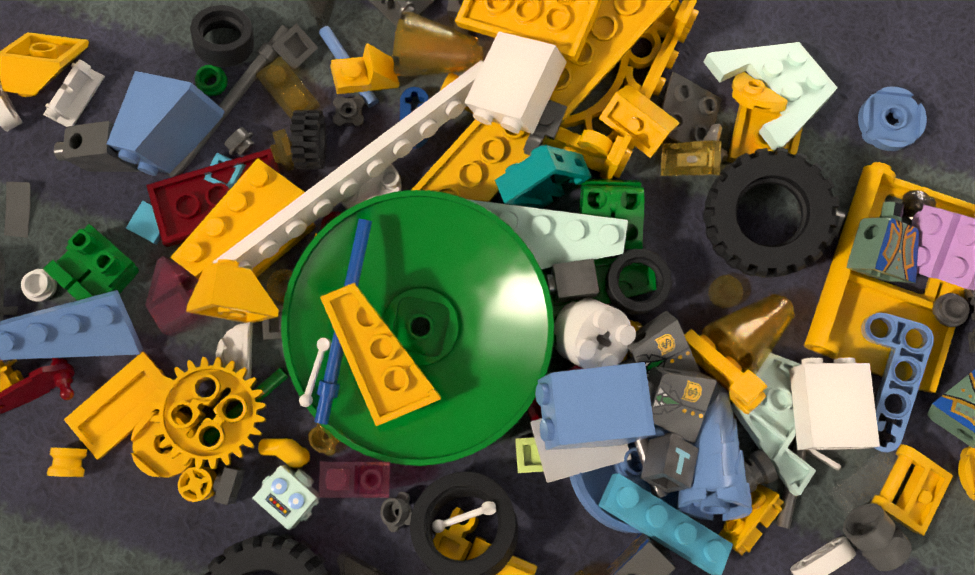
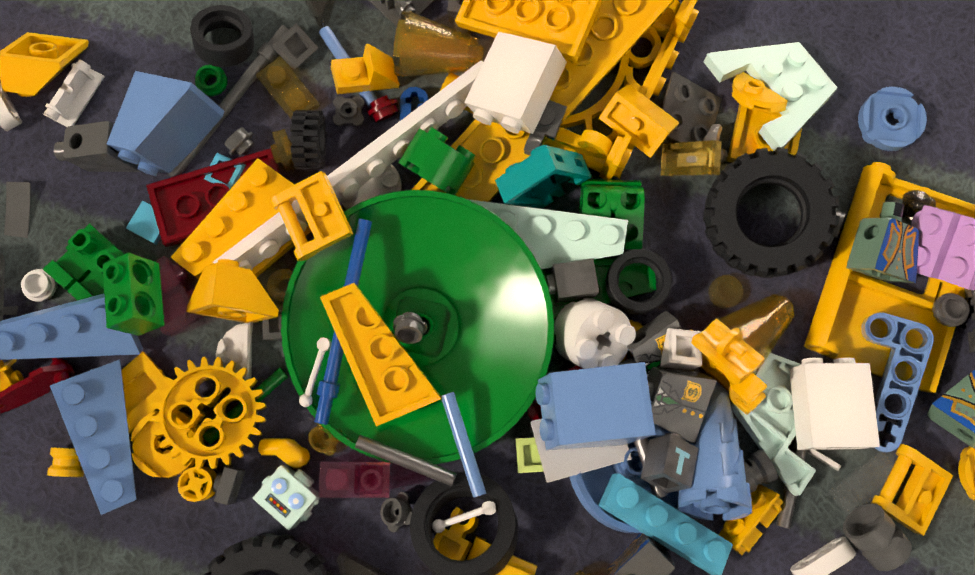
(99, 430): none -> medium blue wing
(133, 294): none -> green brick
(320, 210): none -> yellow plate
(383, 108): none -> dark red plate
(406, 460): none -> flat silver bar
(409, 328): none -> dark grey plate
(437, 161): none -> green cylinder
(463, 444): none -> medium blue bar
(679, 351): none -> white slope
(728, 351): none -> yellow hips

